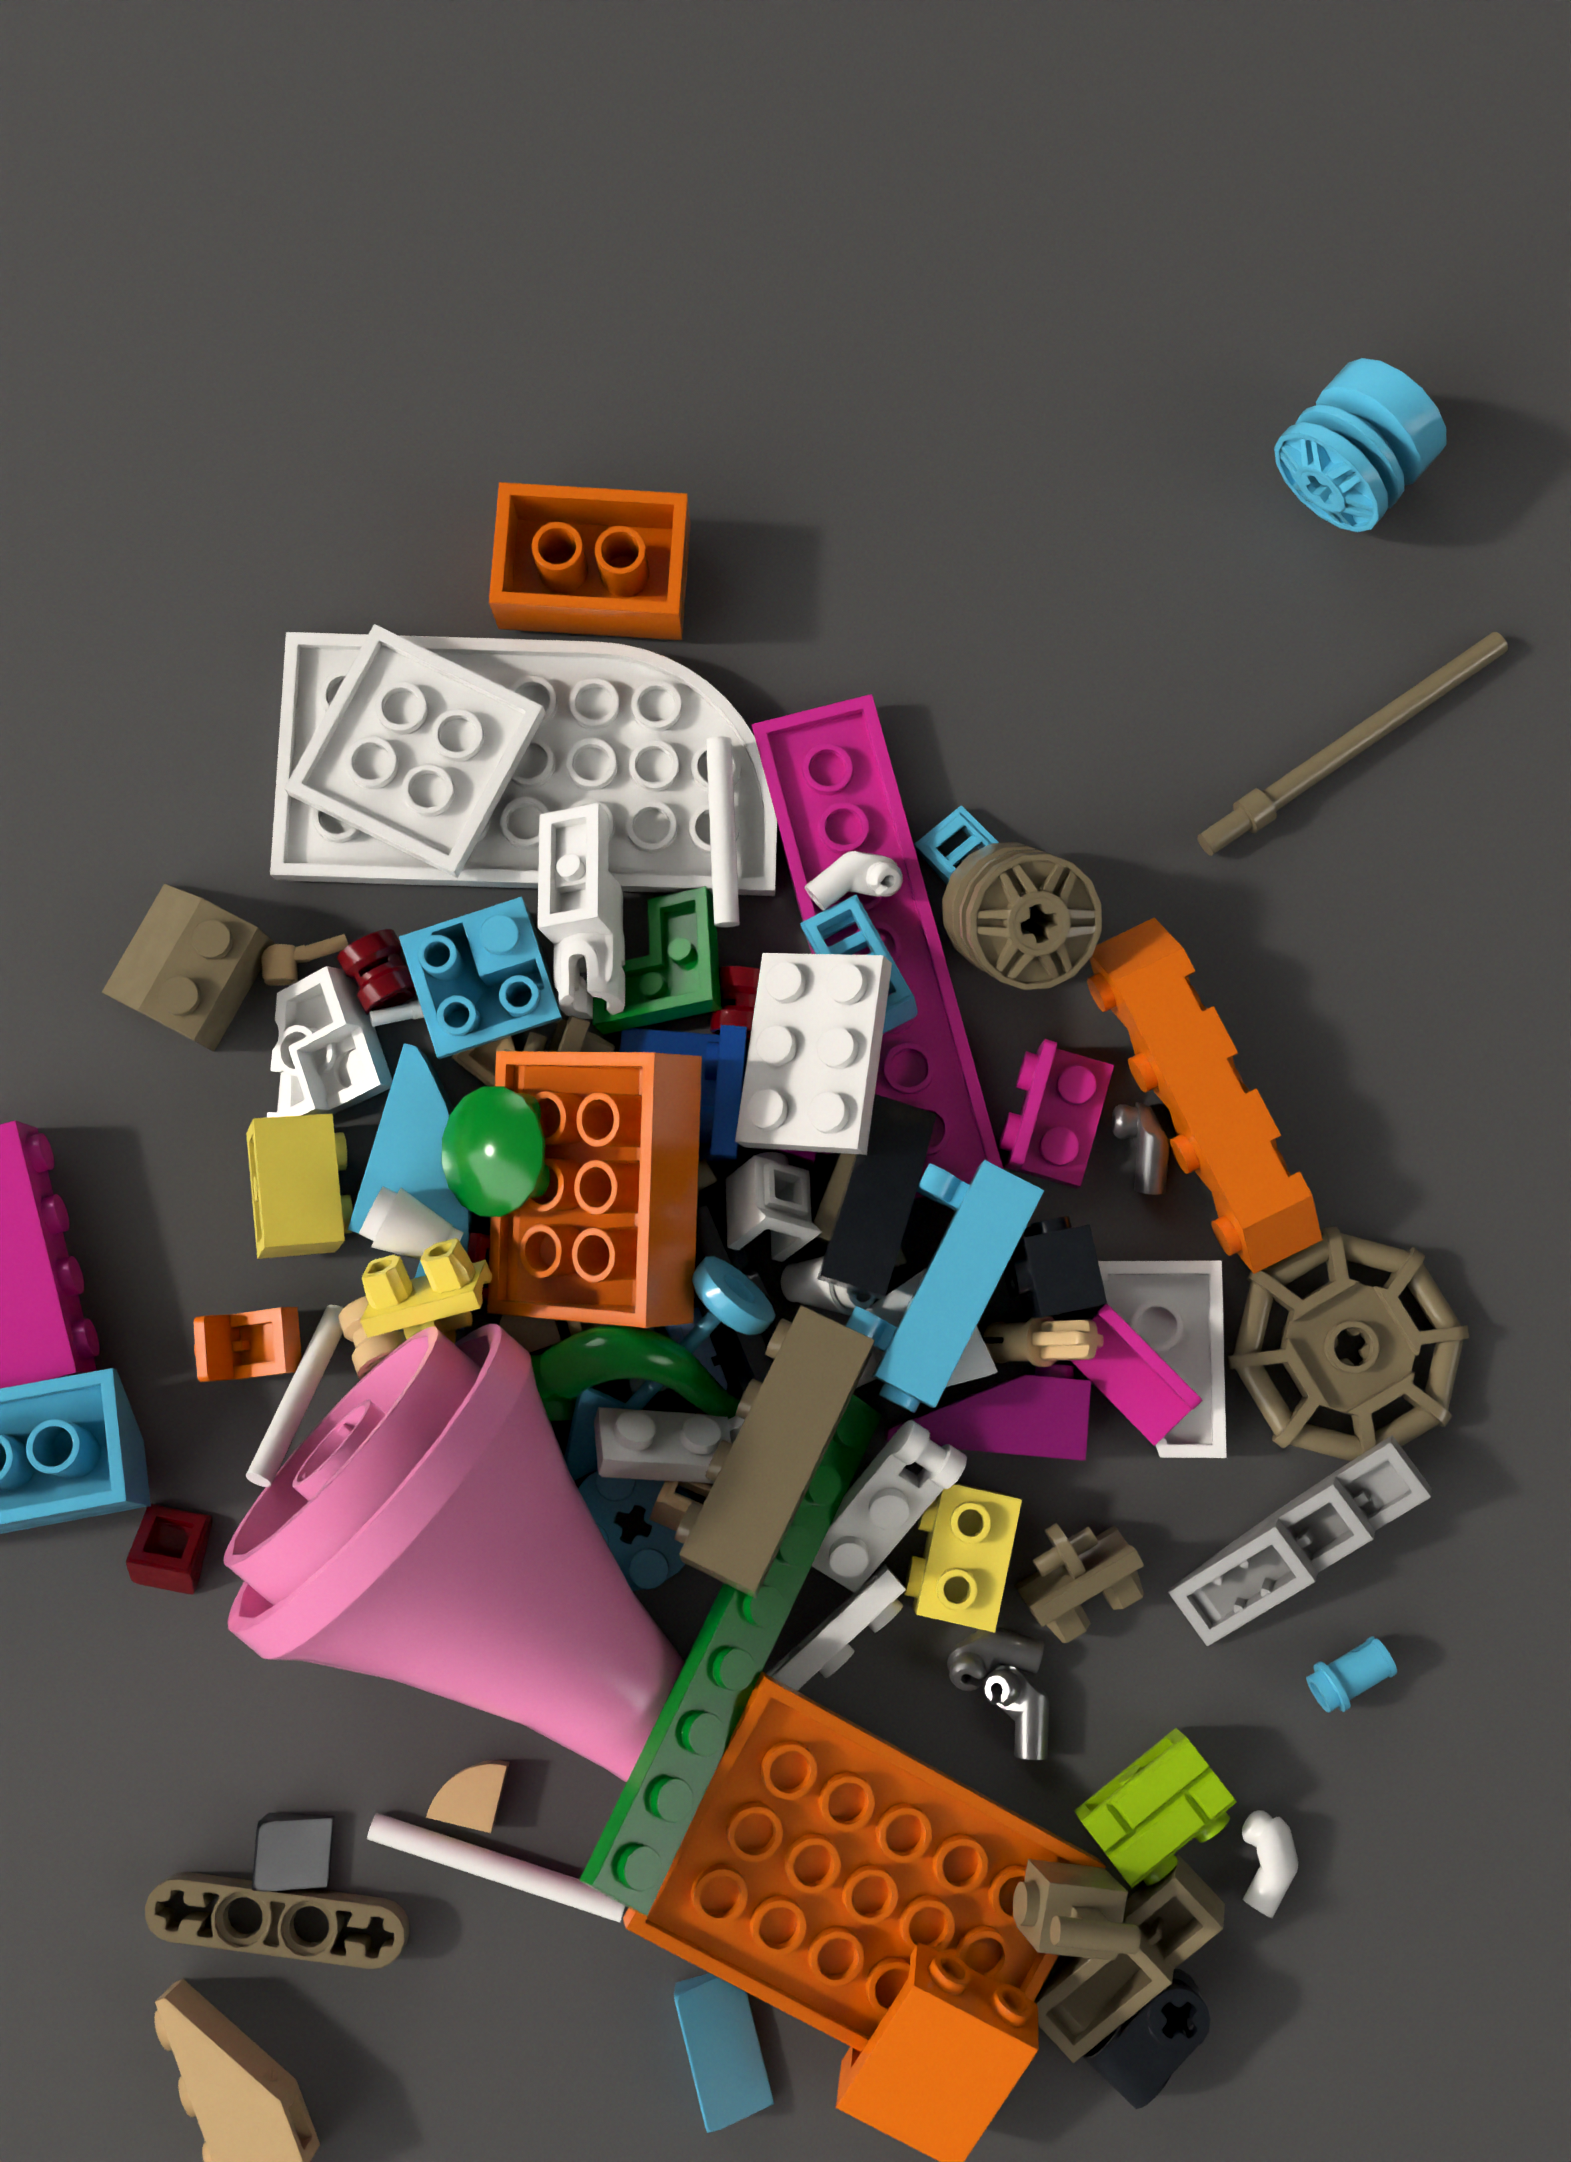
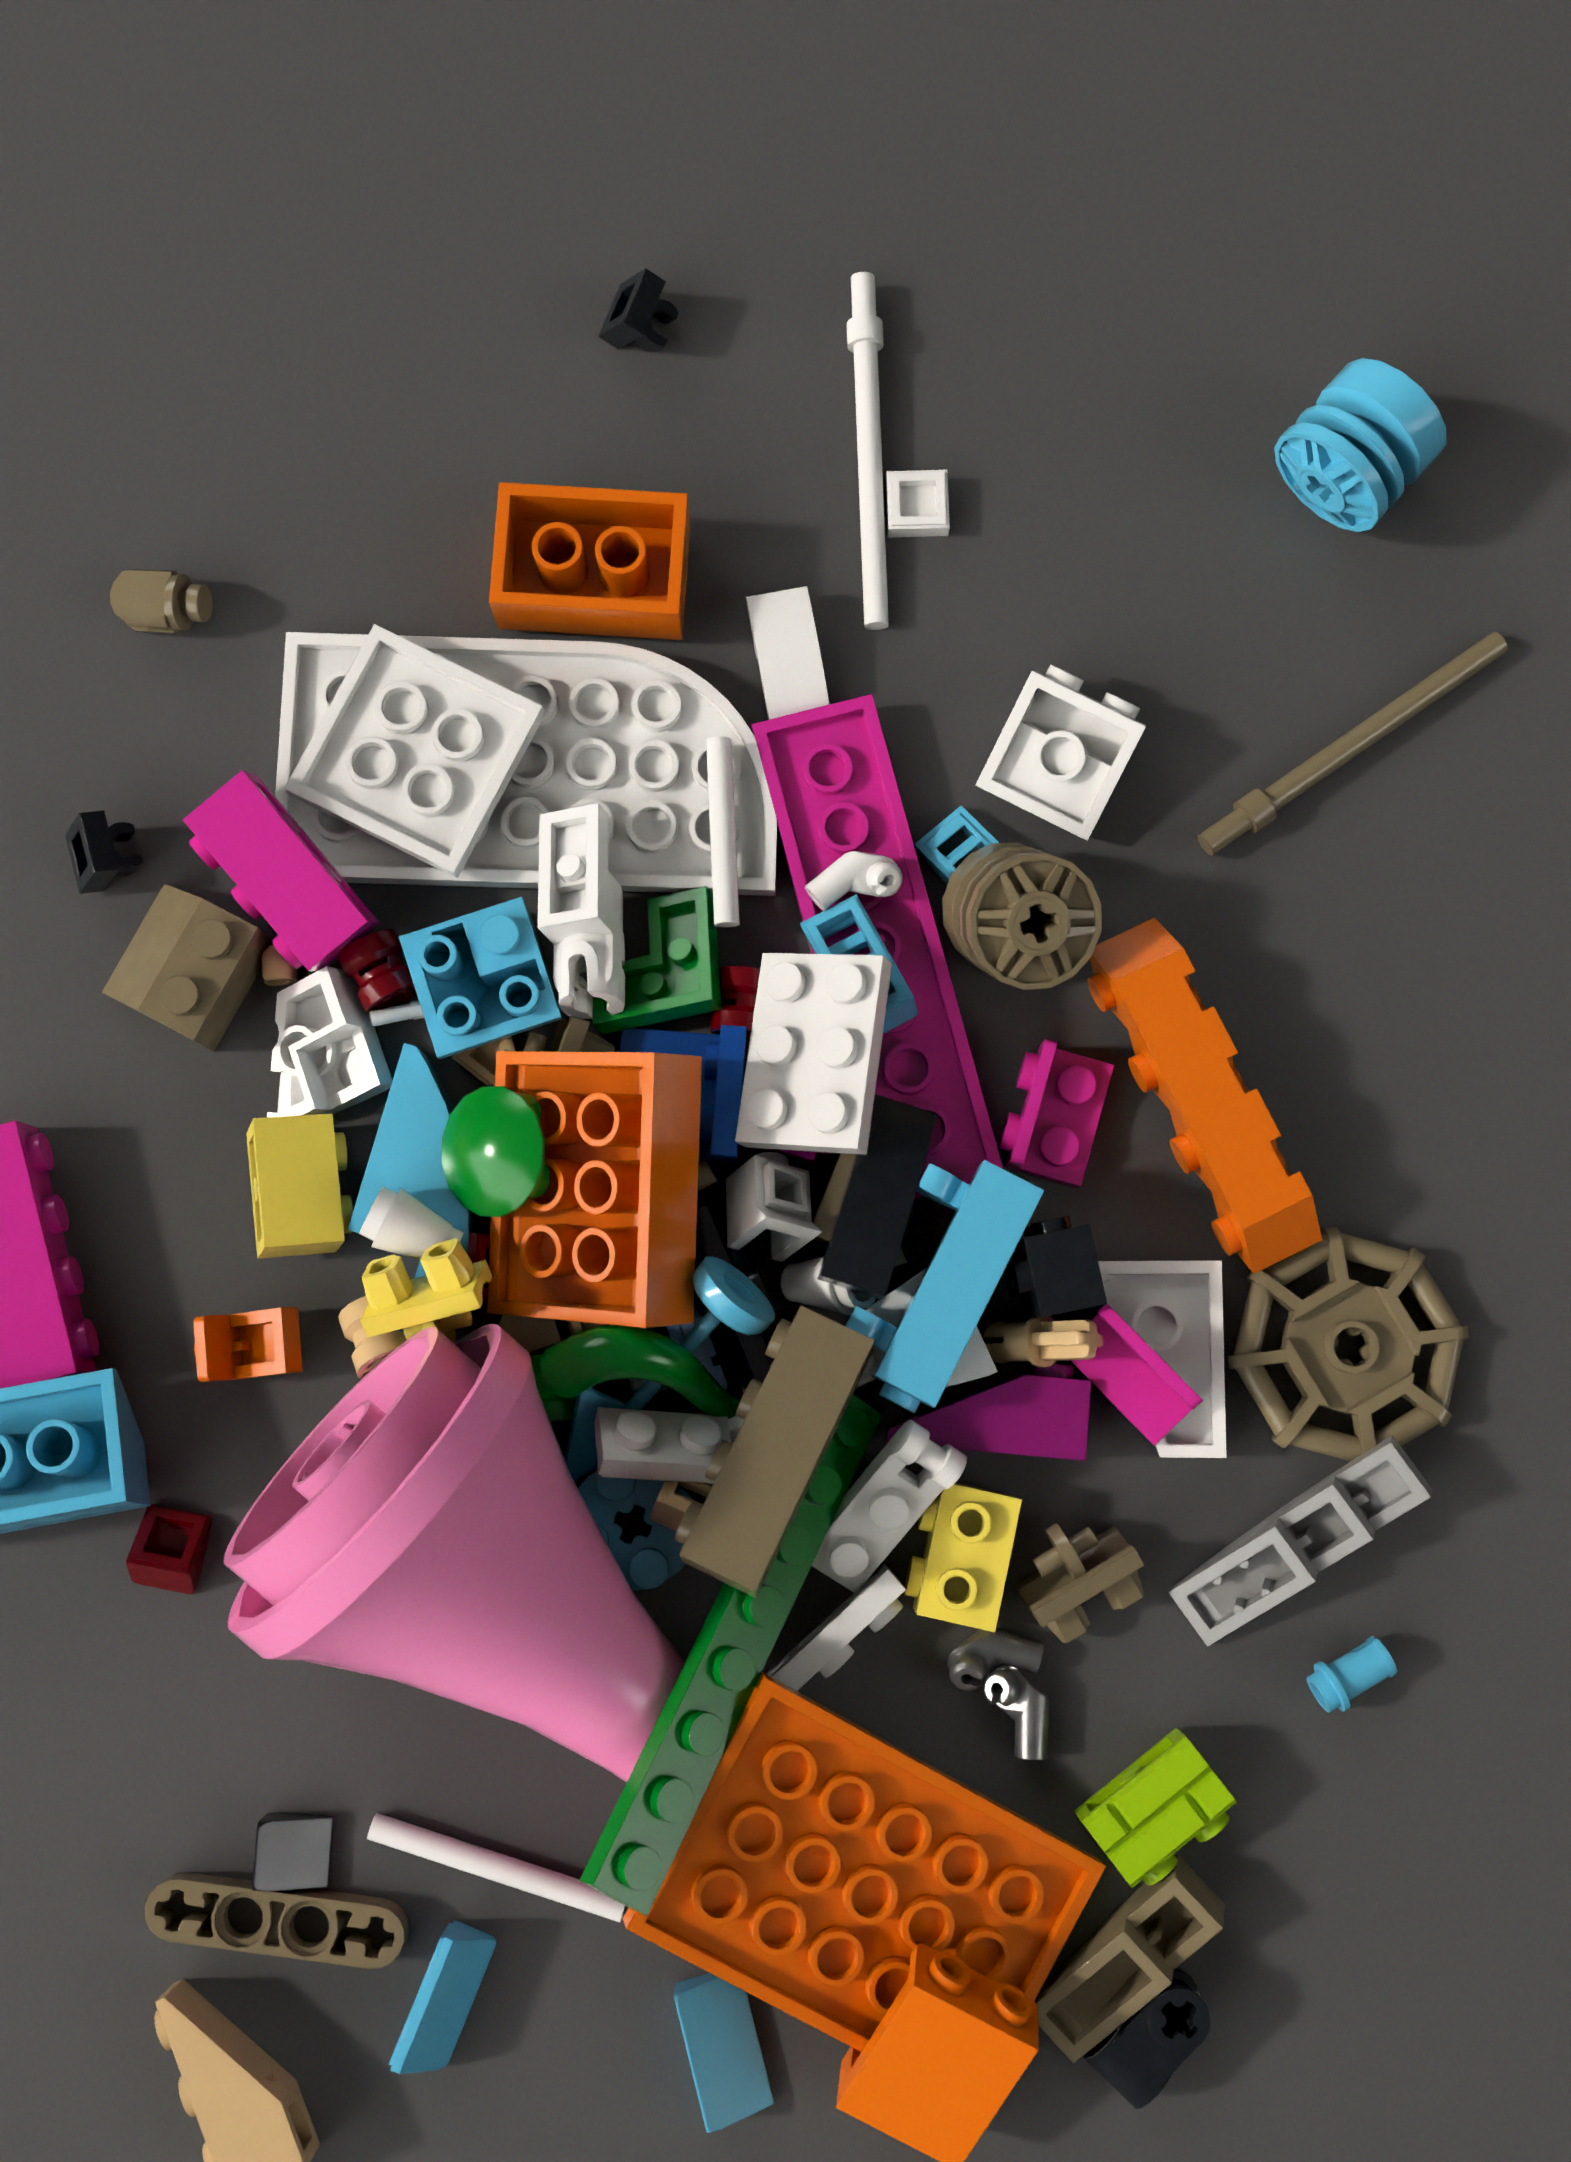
(93, 851): none -> black tile
(159, 600): none -> dark tan arm
(278, 872): none -> dark pink brick
(296, 1399): white bar -> none
(443, 1999): none -> medium azure slope
(471, 1796): tan tile -> none
(632, 313): none -> black tile
(787, 651): none -> white slope
(865, 341): none -> white bar
(917, 503): none -> white tile
(1062, 751): none -> white plate
(1073, 1911): dark tan brick -> none
(1151, 1145): flat silver arm -> none
(1276, 1859): white arm -> none

